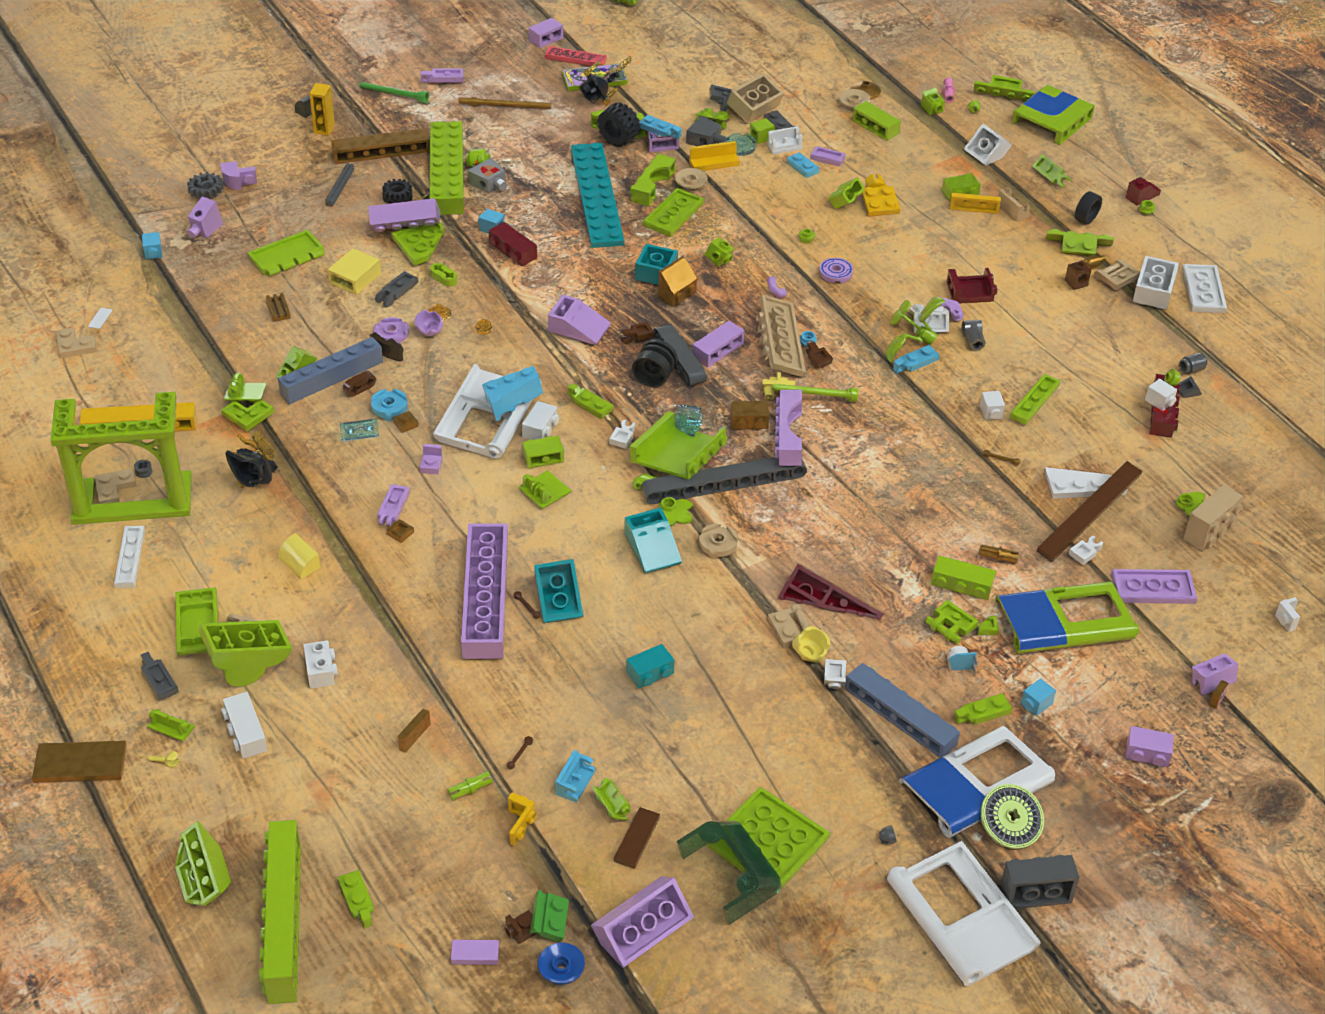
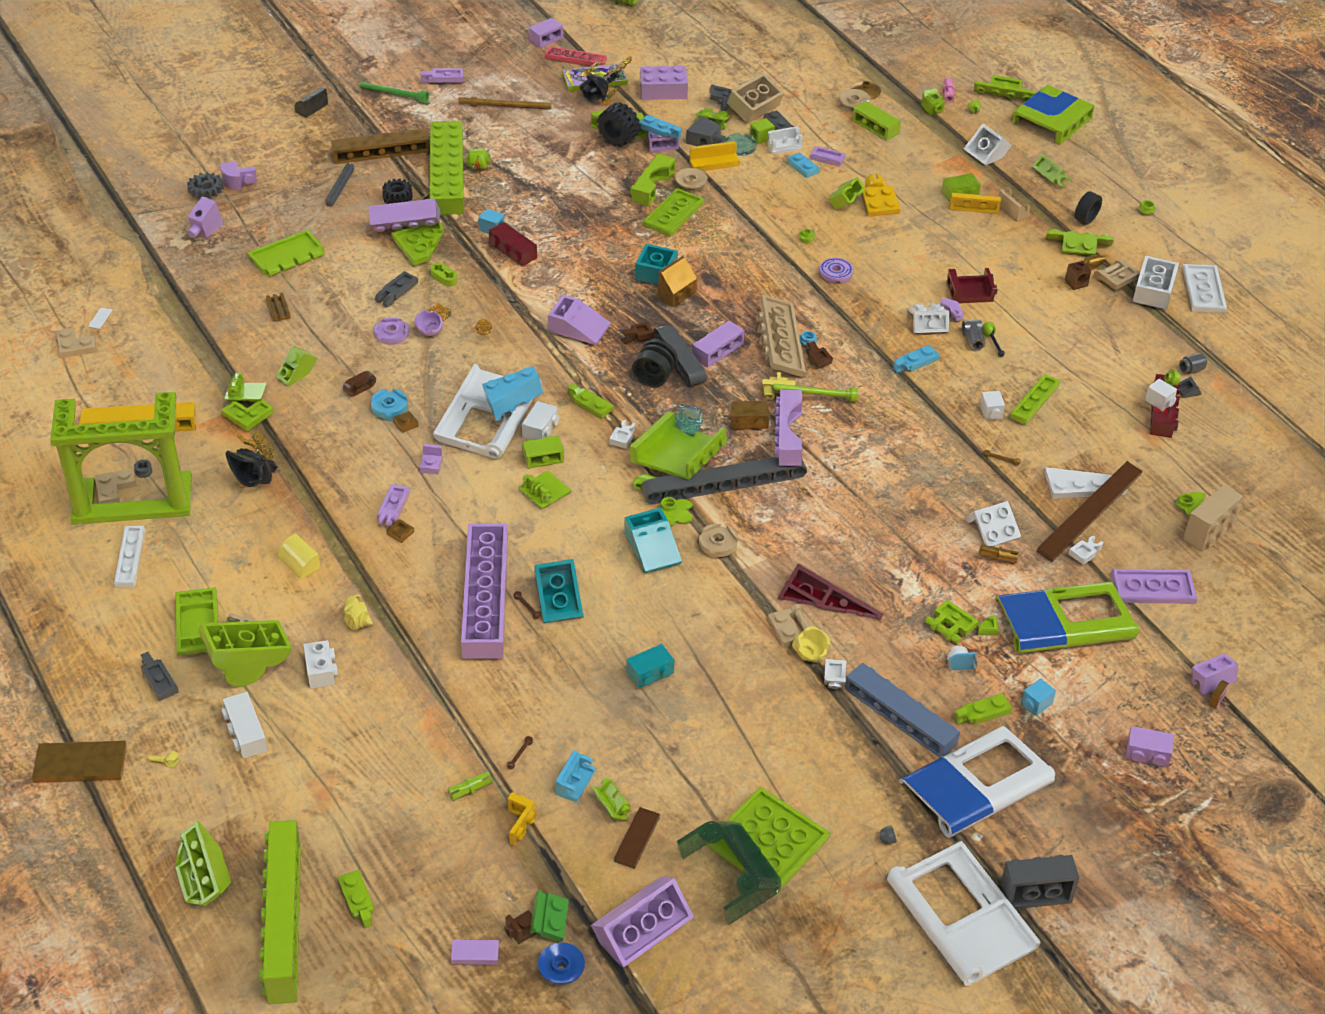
(152, 245): medium azure brick -> none
(169, 725): lime hinge -> none
(322, 109): yellow brick -> none
(330, 370): sand blue brick -> none
(354, 271): light yellow brick -> none
(356, 614): none -> light yellow hair
(359, 429): clear light blue plate -> none
(390, 347): dark brown slope -> none
(414, 730): pearl gold tile -> none
(487, 176): light grey torso -> none
(597, 195): teal plate -> none
(663, 82): none -> lavender brick
(719, 252): lime brick -> none
(778, 293): lavender arm -> none
(924, 332): lime plant -> none
(963, 577): lime brick -> none
(989, 330): none -> hinge
(995, 524): none -> white bracket
(1026, 810): piece -> none
(1141, 190): dark red arch -> none
(1287, 615): white bracket -> none

